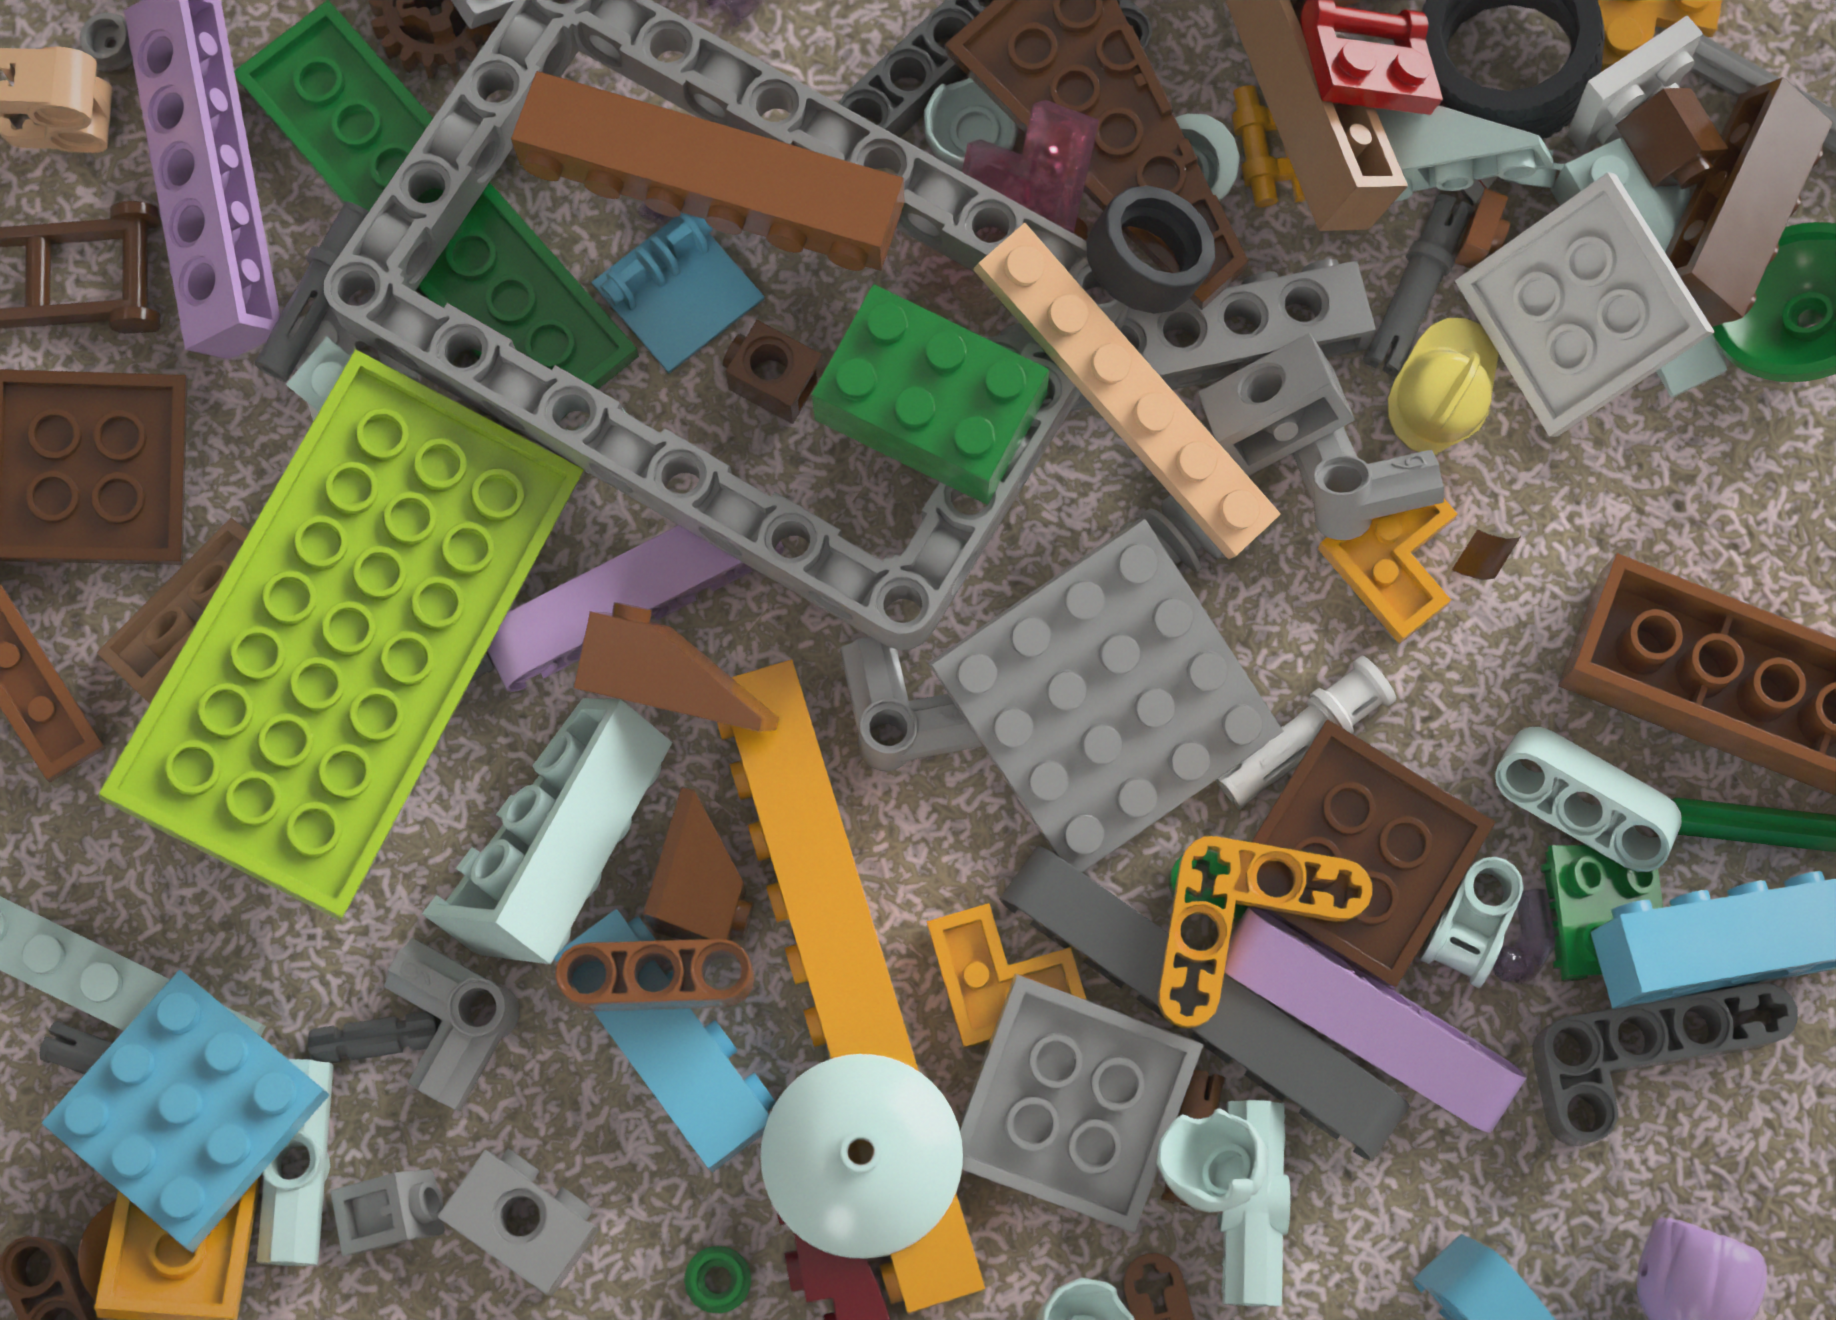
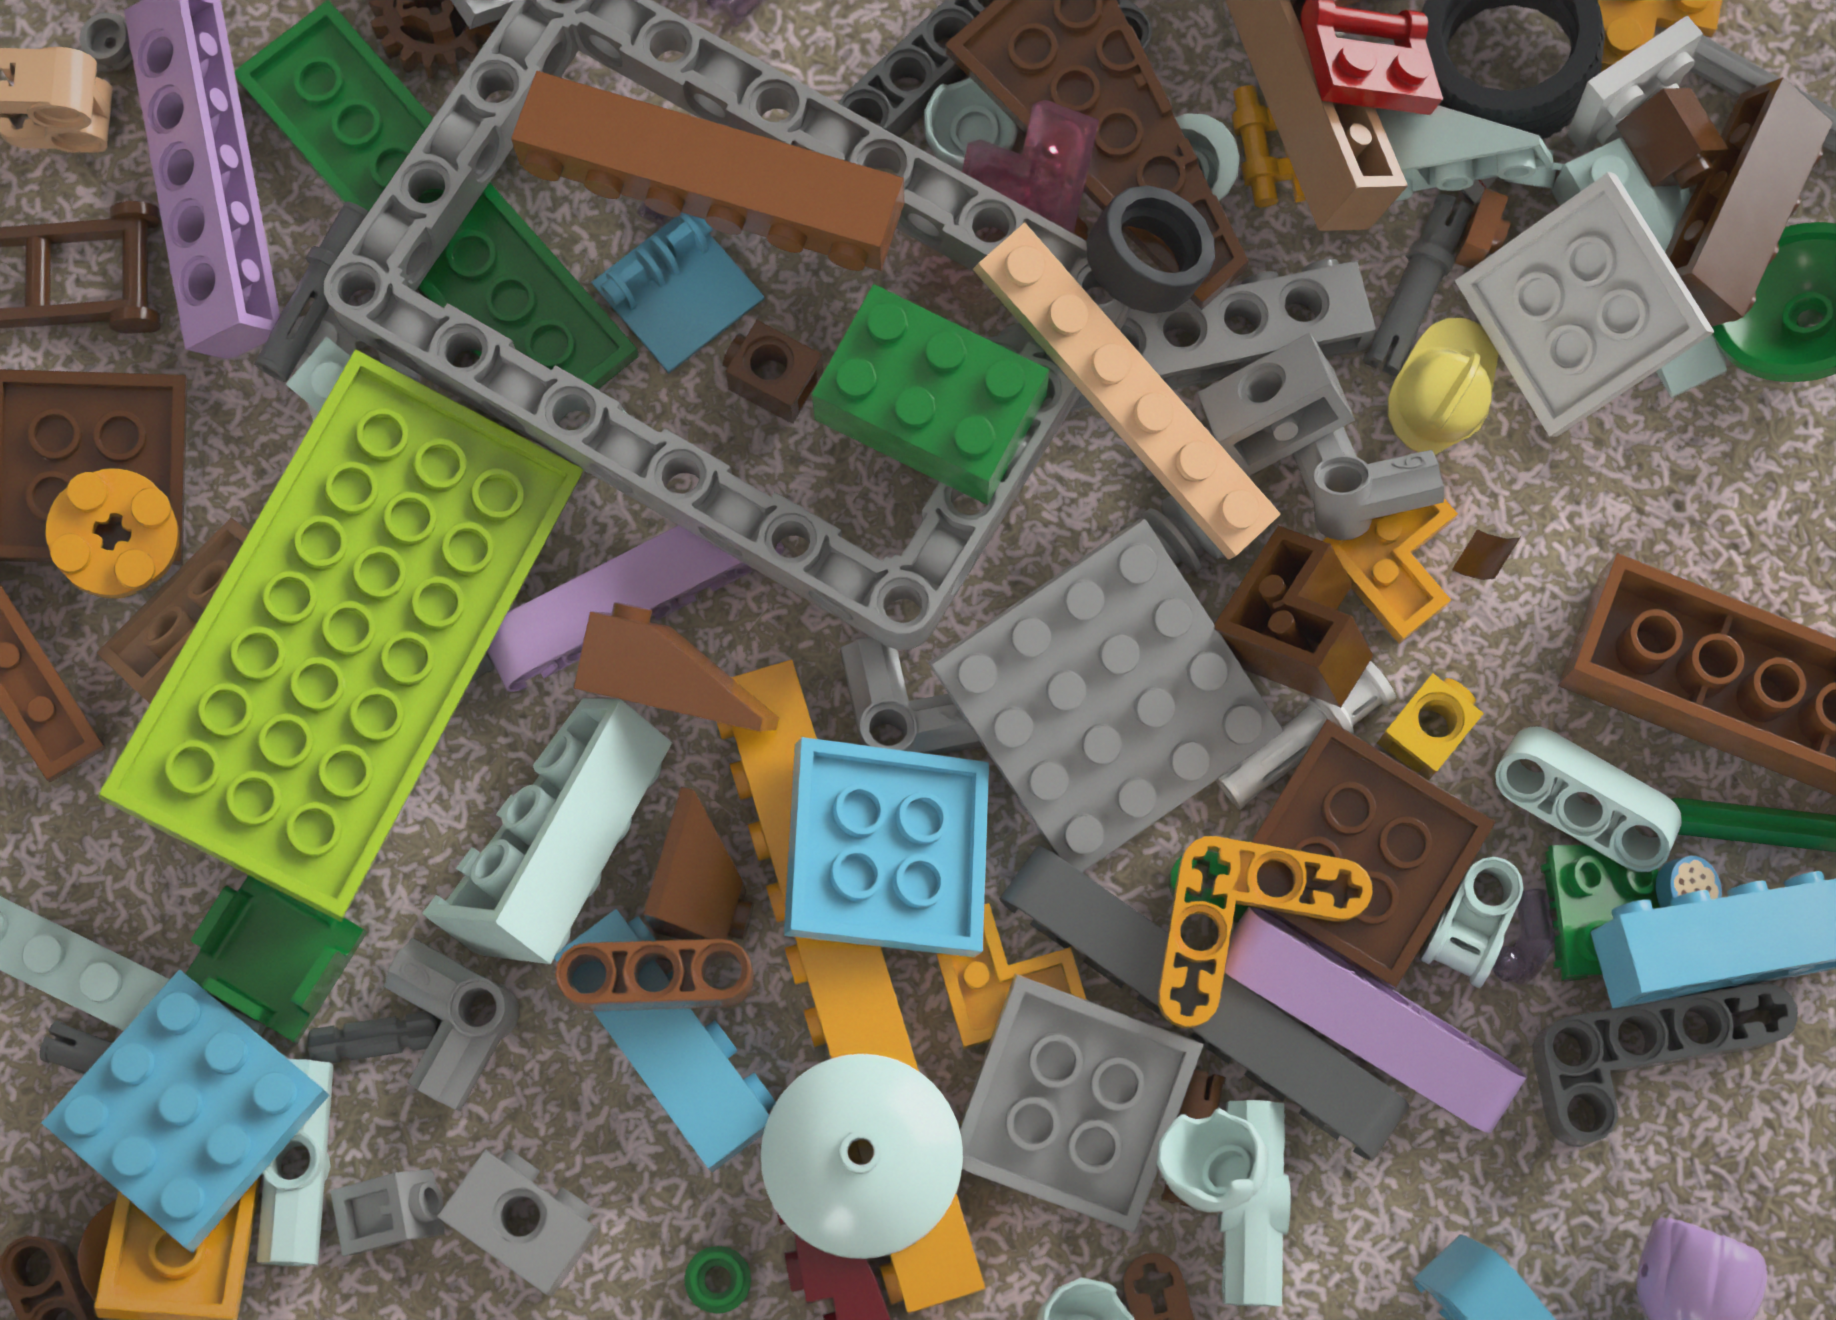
(80, 552): none -> light orange plate
(271, 955): none -> green panel
(887, 848): none -> medium azure plate
(1288, 620): none -> reddish brown brick
(1414, 747): none -> yellow brick
(1686, 876): none -> tile

